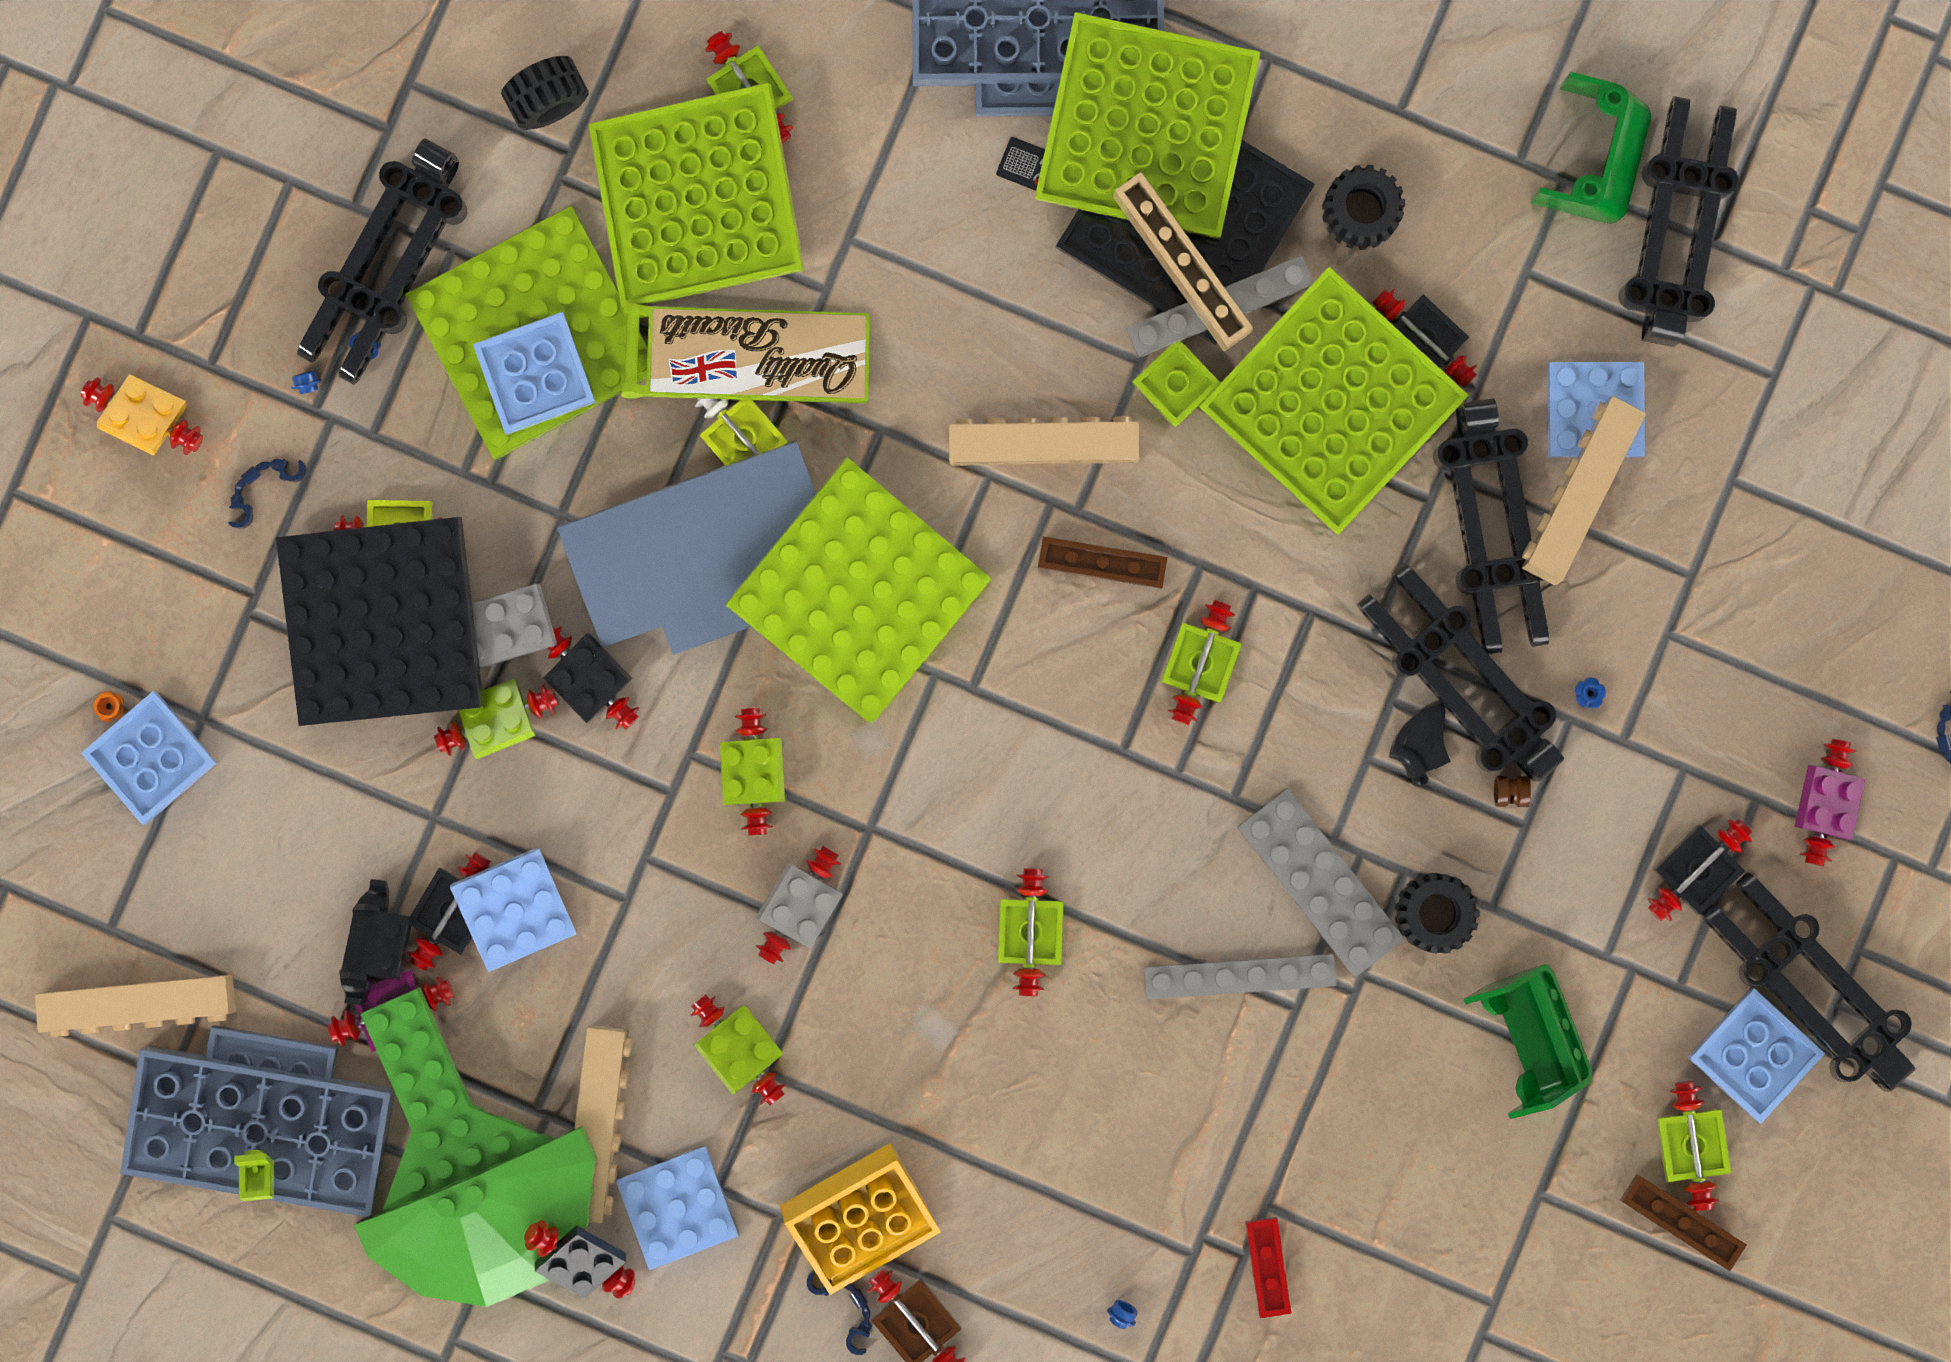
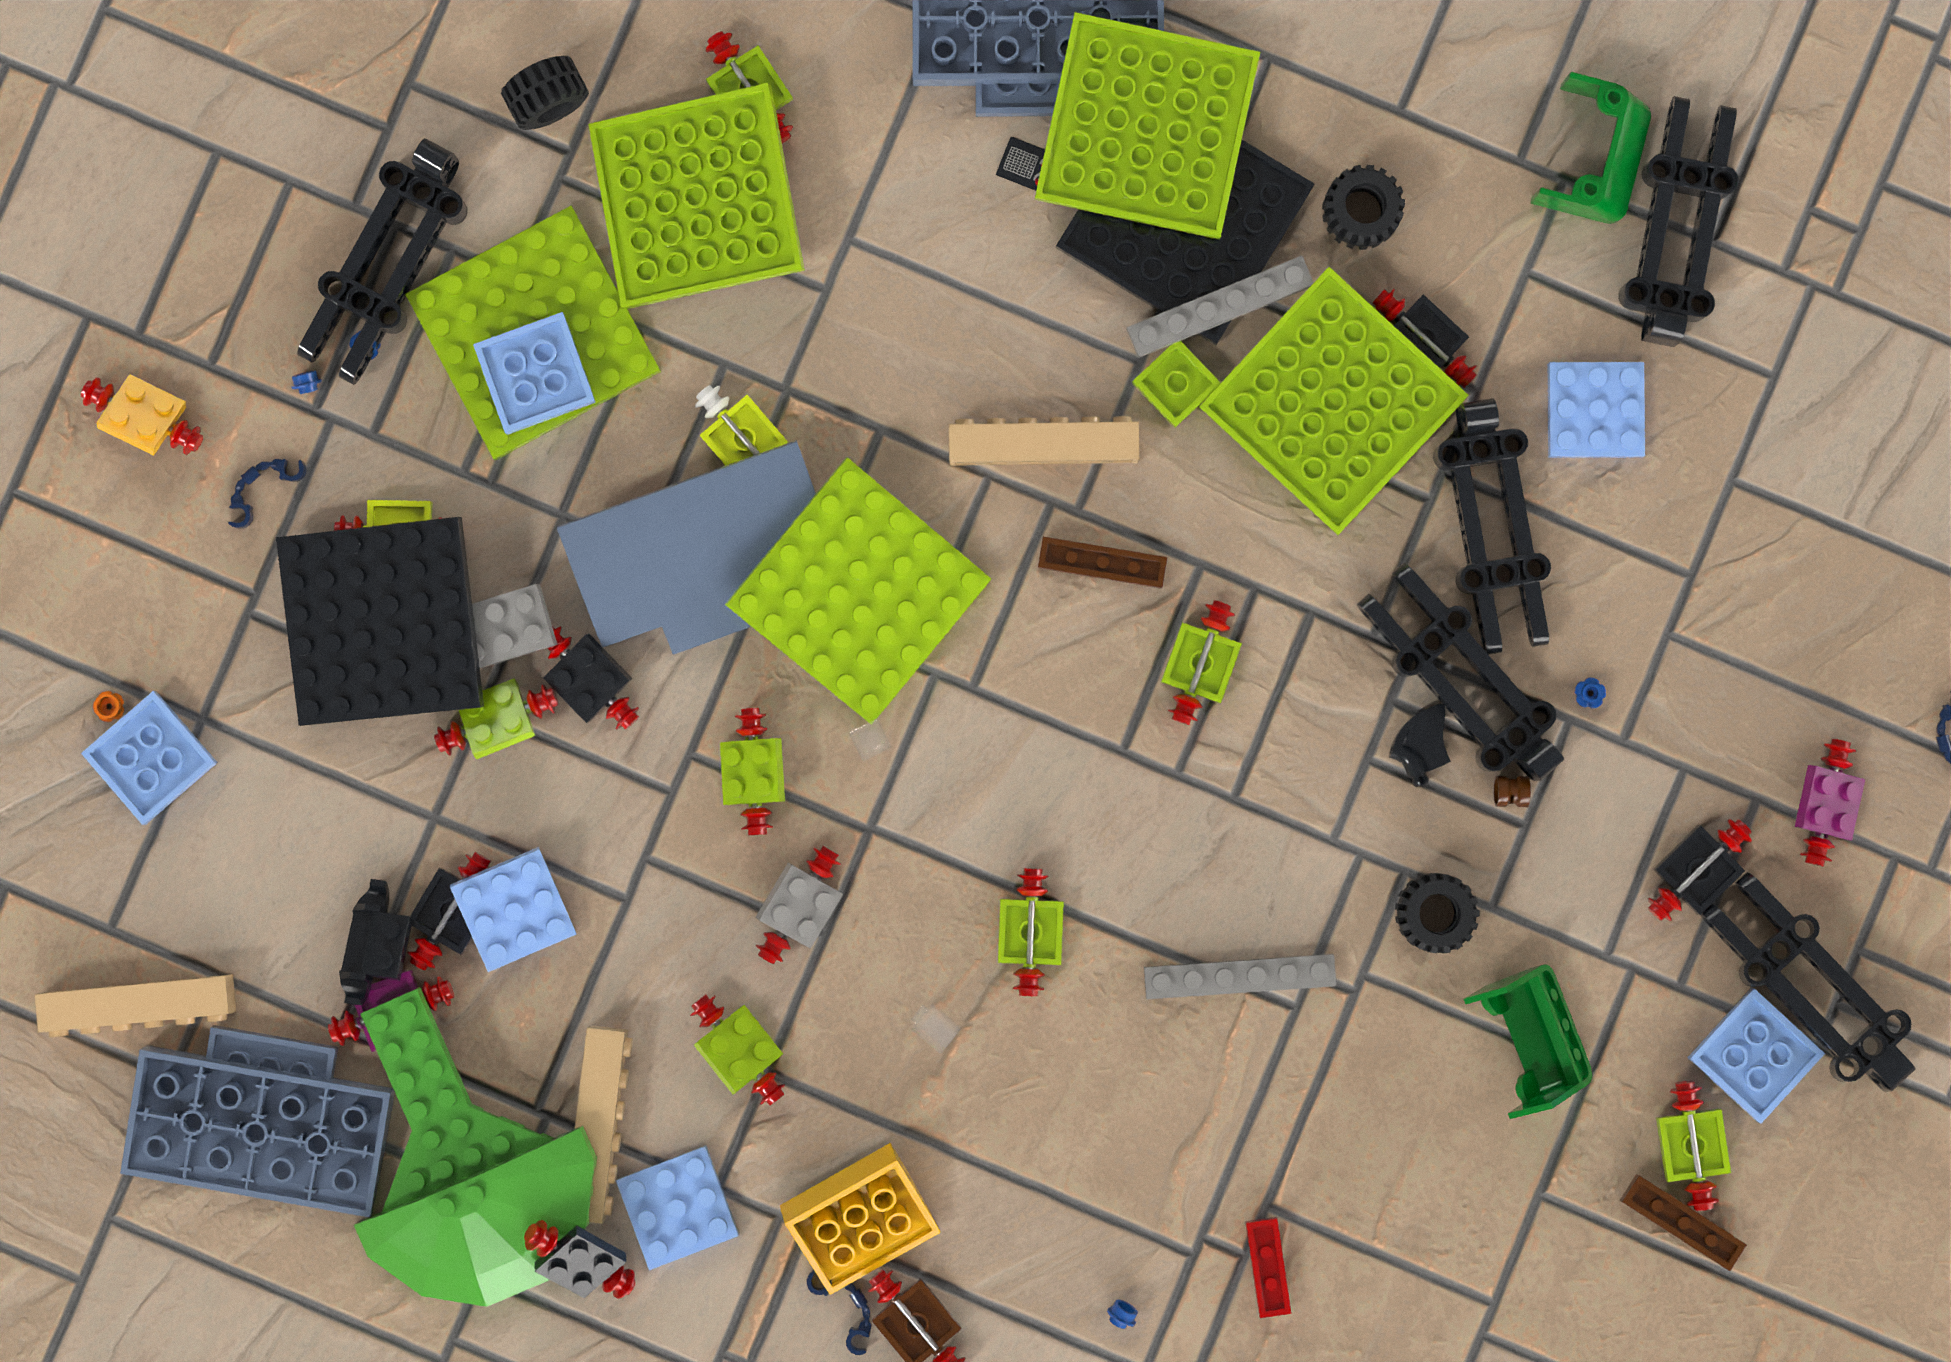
(255, 1175): lime bracket -> none
(749, 354): flag -> none
(1182, 262): tan brick -> none
(1320, 883): light grey plate -> none
(1583, 490): tan brick -> none

